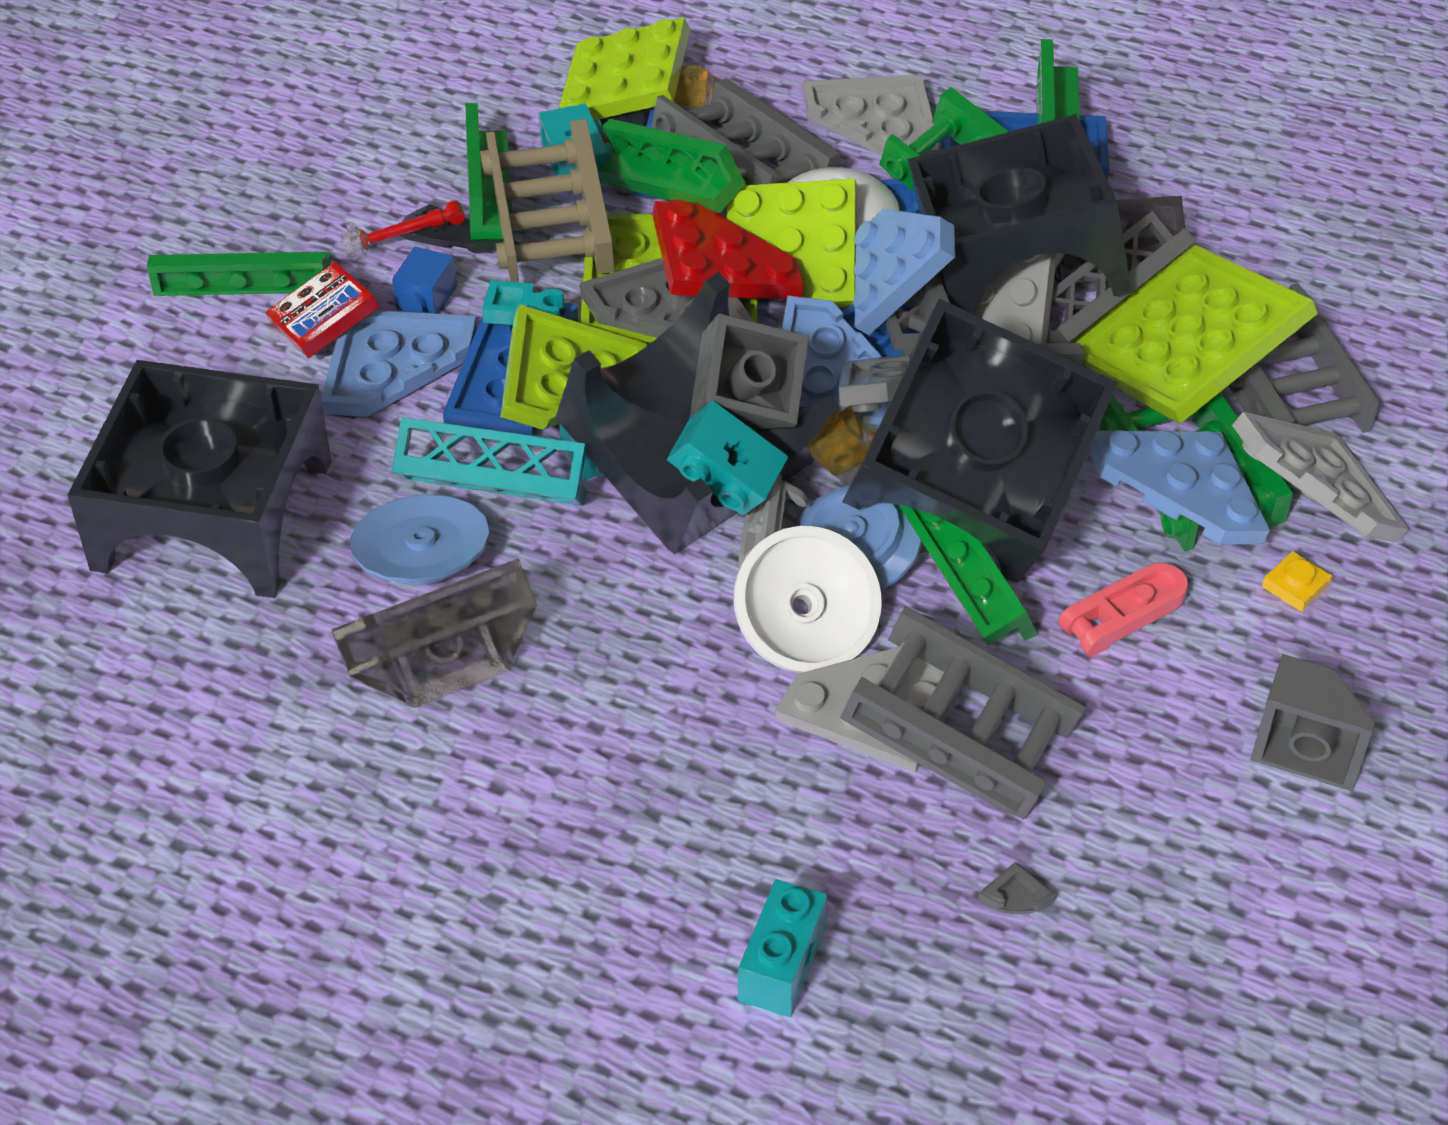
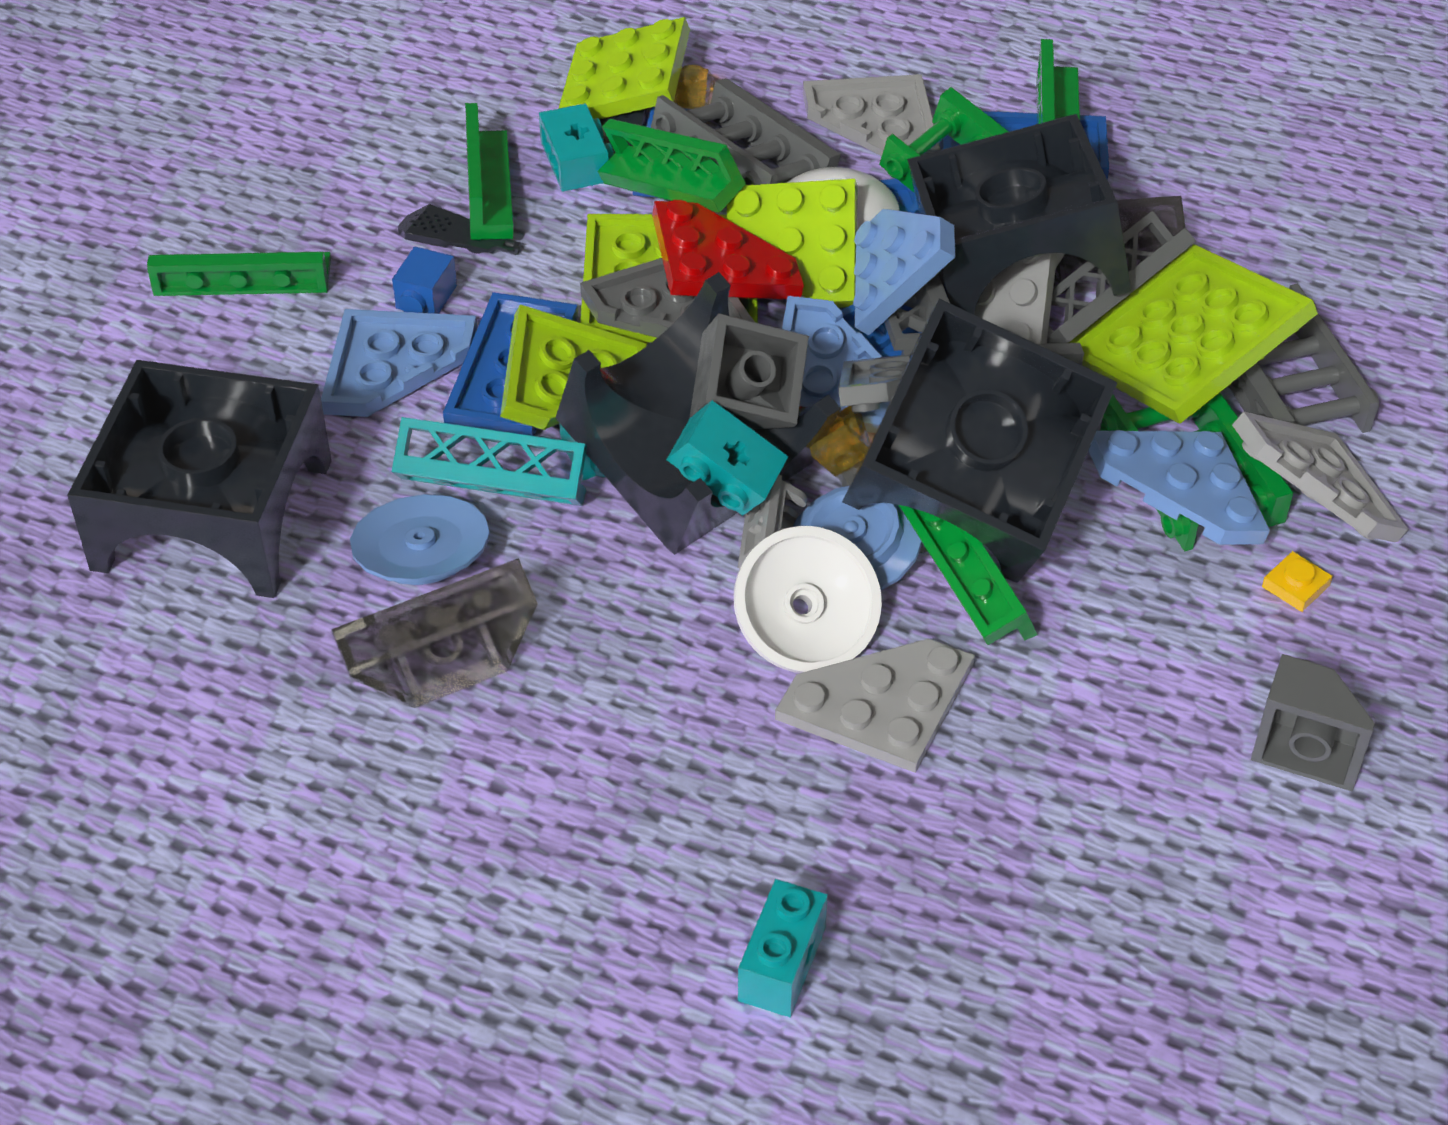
(322, 309): tile -> none
(358, 242): red piece -> none
(506, 296): teal plate -> none
(582, 181): dark tan fence -> none
(940, 747): dark grey fence -> none
(1016, 891): dark grey tile -> none
(1125, 606): coral plate -> none

